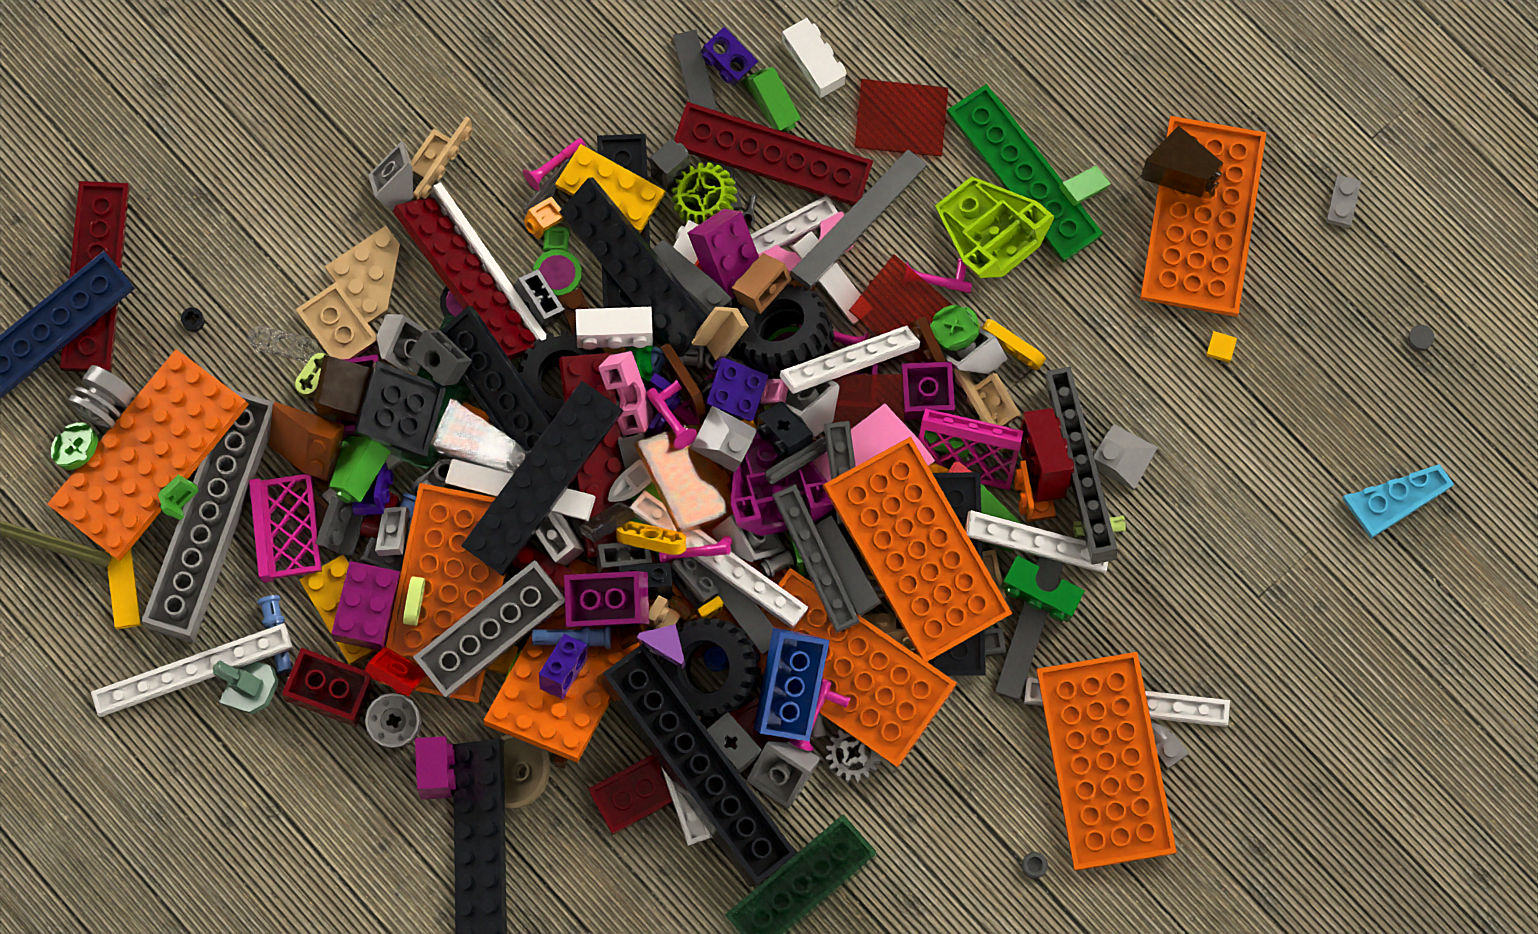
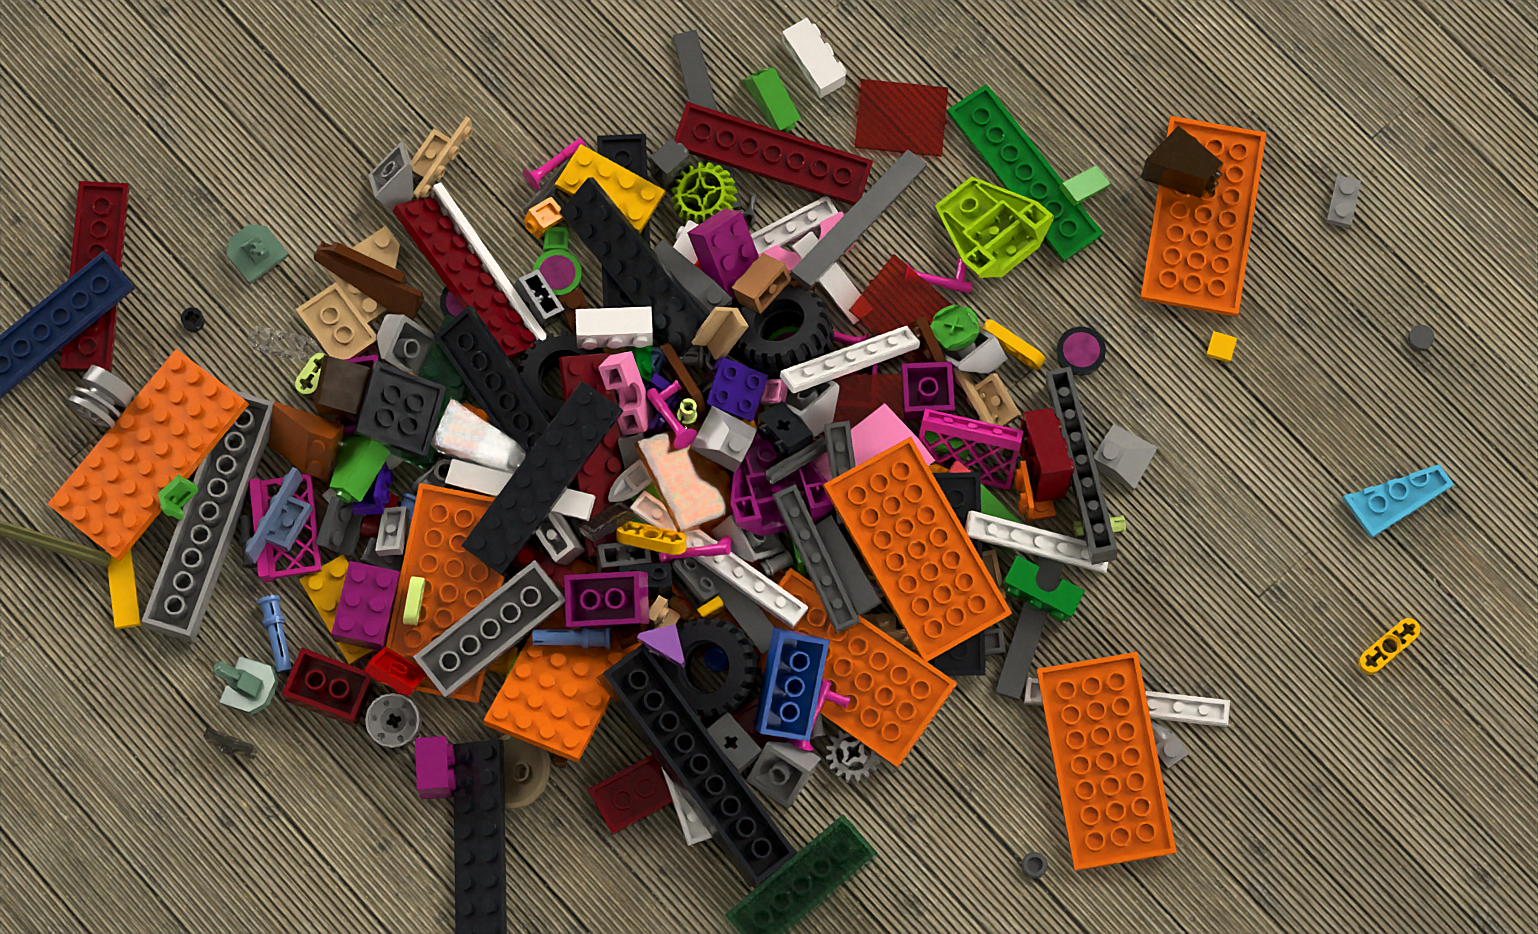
(74, 446): bright green tile -> none
(190, 670): white tile -> none
(229, 744): none -> clear smoke plate
(247, 532): none -> dark grey pin
(255, 251): none -> sand green piece
(283, 519): none -> sand blue bracket
(371, 277): none -> reddish brown wedge
(452, 362): dark grey brick -> none
(563, 666): dark purple brick -> none
(684, 413): none -> yellowish green pin
(733, 52): dark purple brick -> none
(1081, 349): none -> tile
(1397, 629): none -> yellow beam

